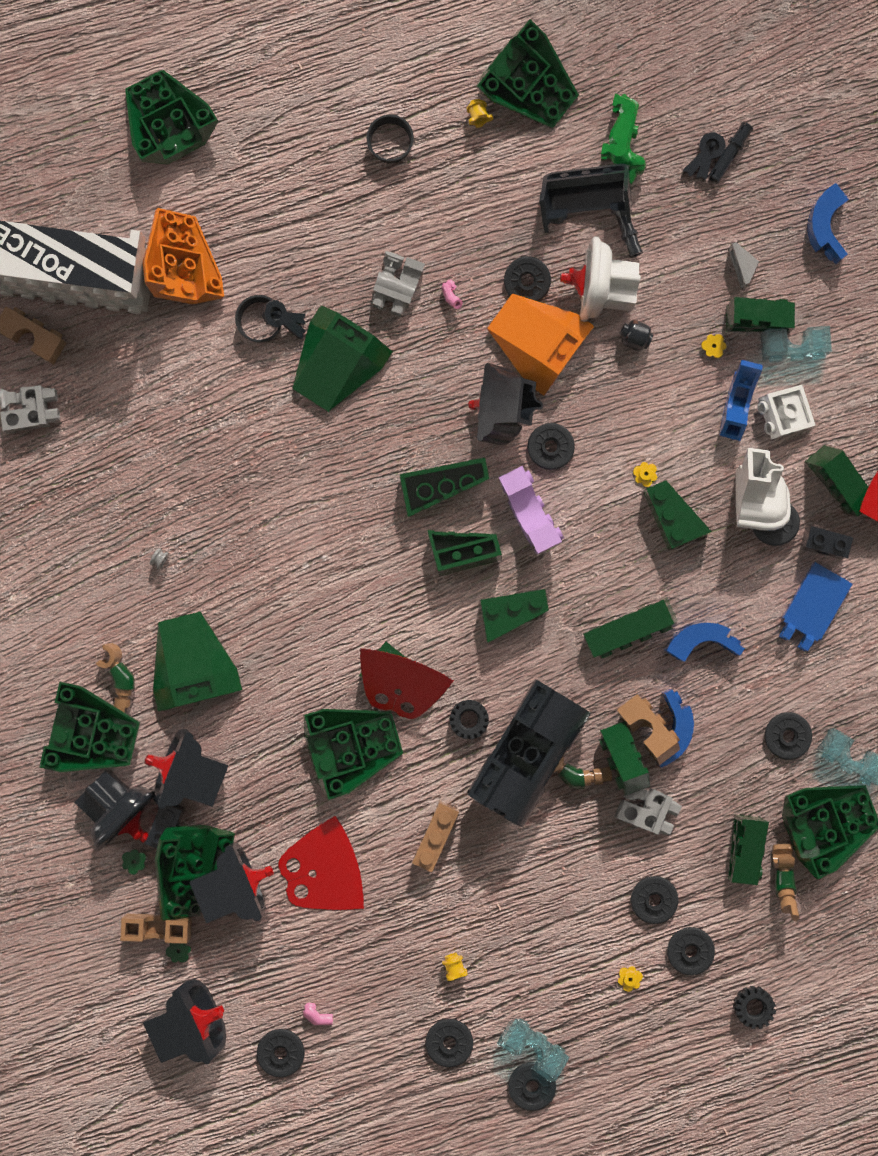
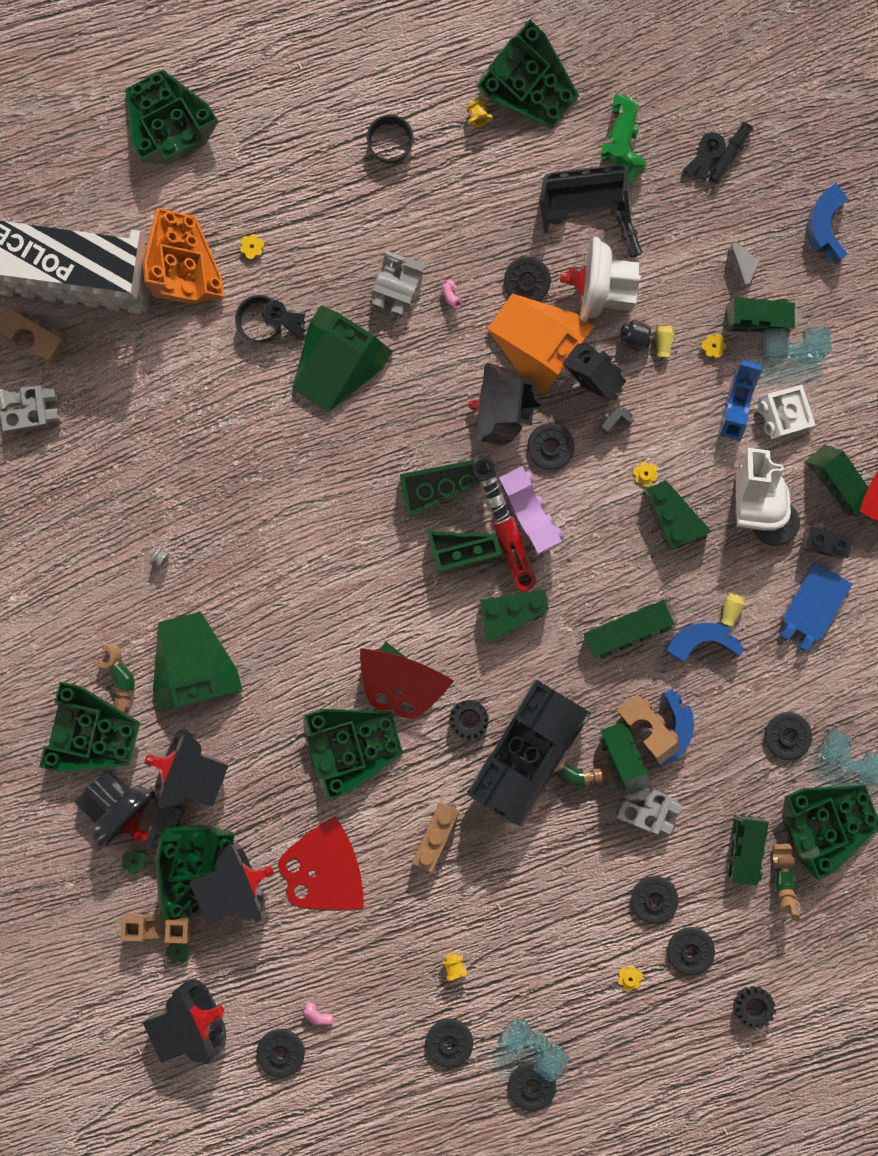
(250, 241): none -> yellow plant
(505, 525): none -> piece
(595, 371): none -> black brick
(610, 419): none -> dark grey bracket
(663, 340): none -> light yellow cone
(732, 608): none -> light yellow cone

